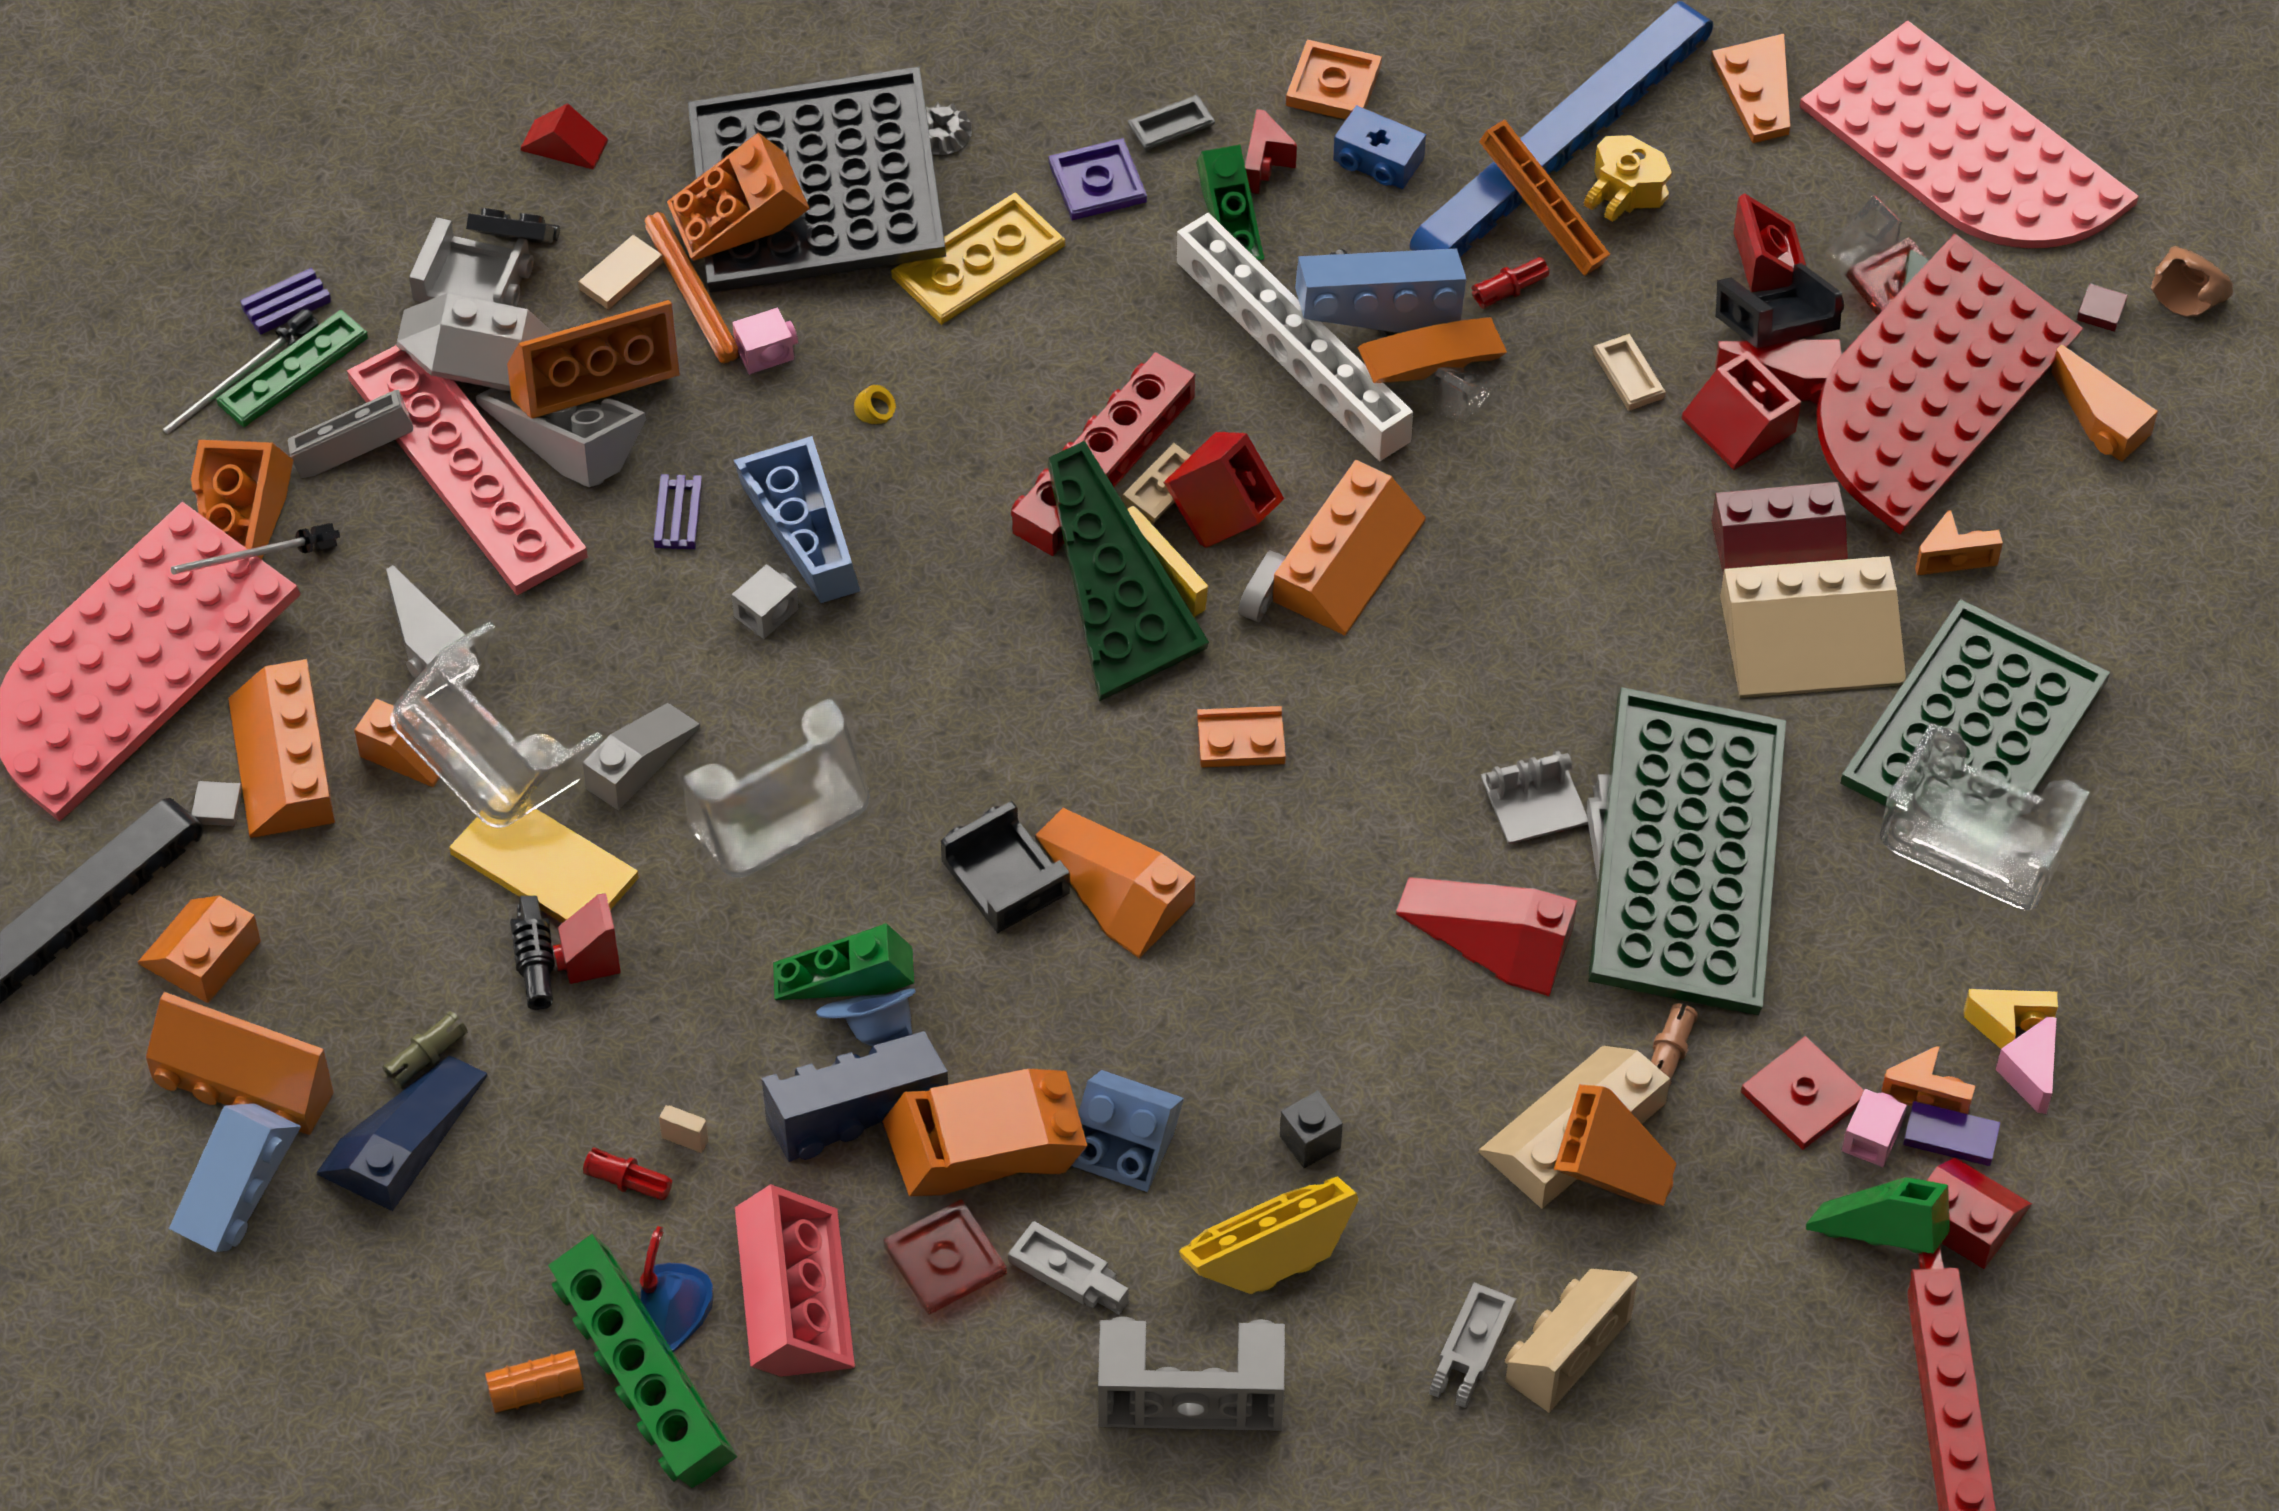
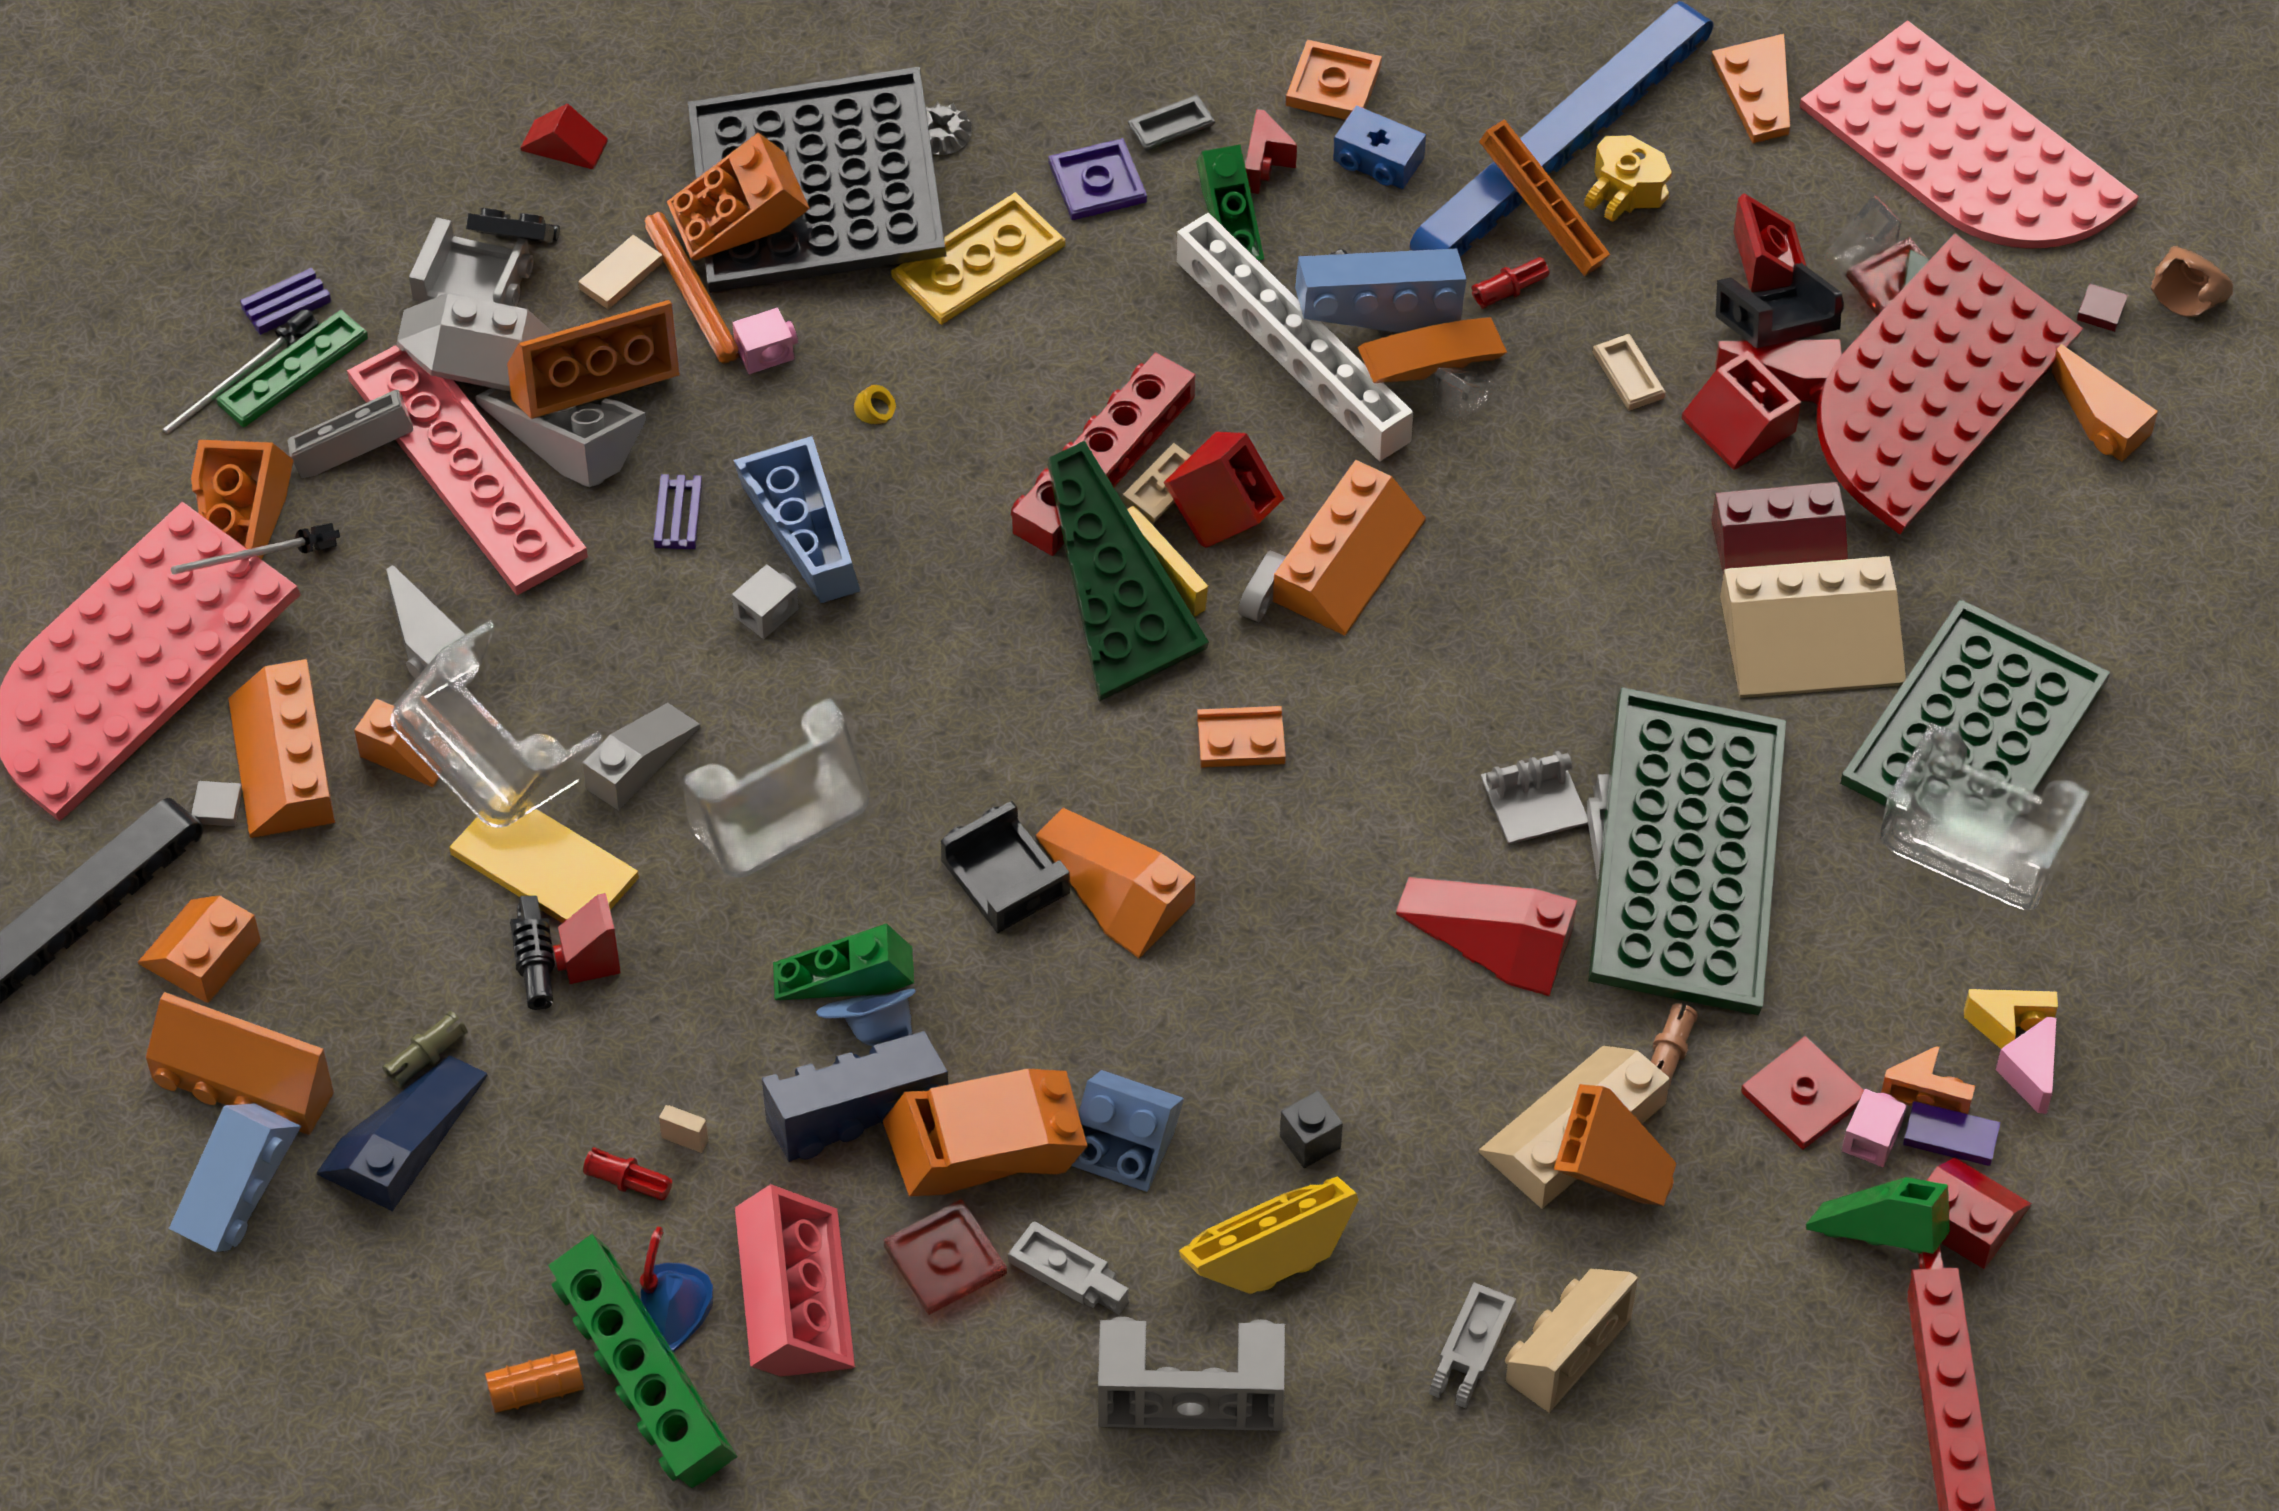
(1948, 551): orange slope -> none

